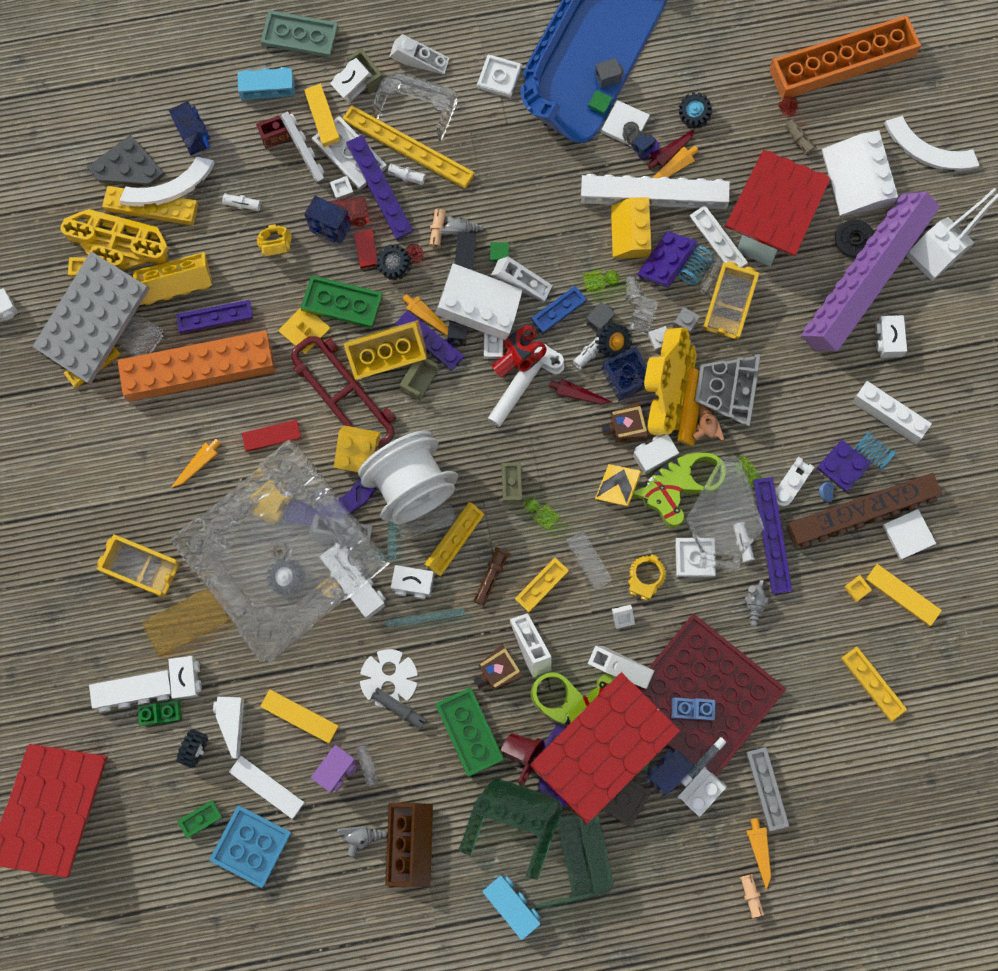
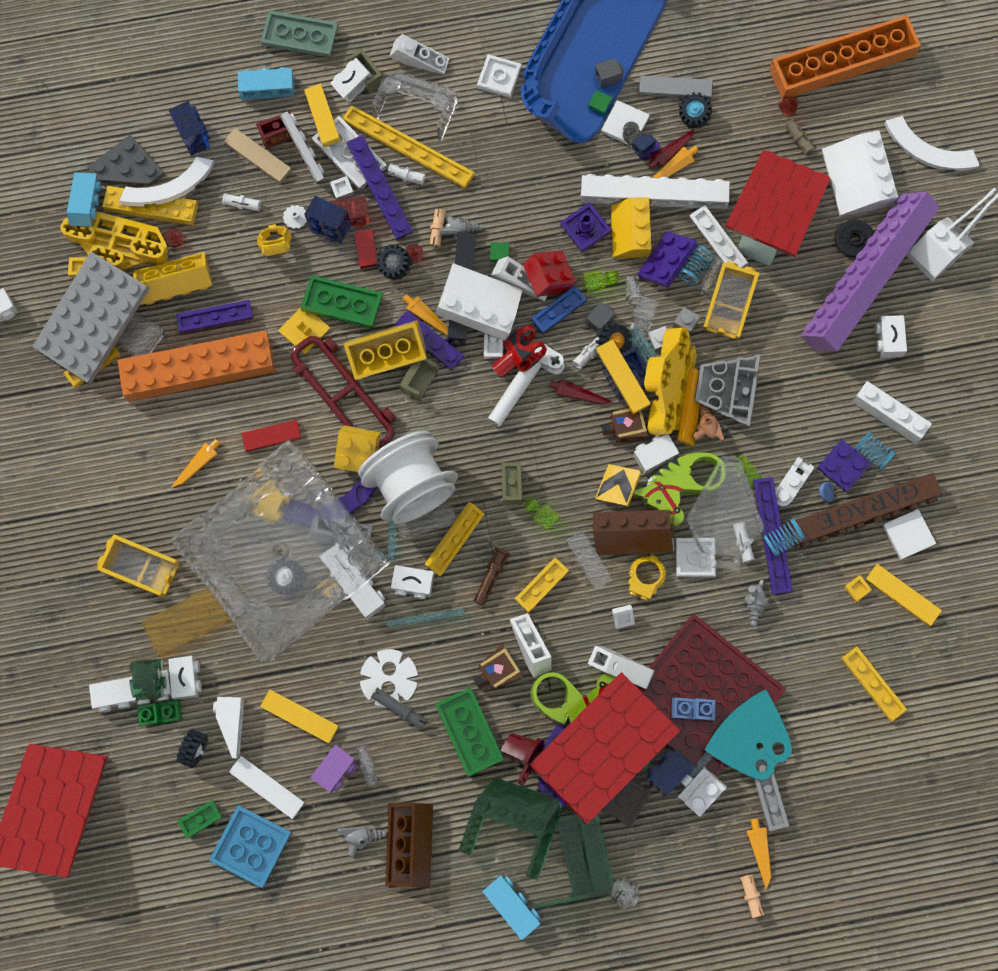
(83, 199): none -> medium azure brick
(147, 679): none -> clear green brick
(174, 237): none -> clear red tile
(257, 155): none -> tan tile
(294, 217): none -> white piece
(549, 273): none -> red brick
(584, 222): none -> dark purple plate
(623, 376): none -> yellow tile
(624, 893): none -> clear head
(633, 532): none -> reddish brown slope
(640, 341): none -> clear light blue plate
(674, 86): none -> light grey tile
(741, 731): none -> teal piece
(800, 533): none -> medium azure piece

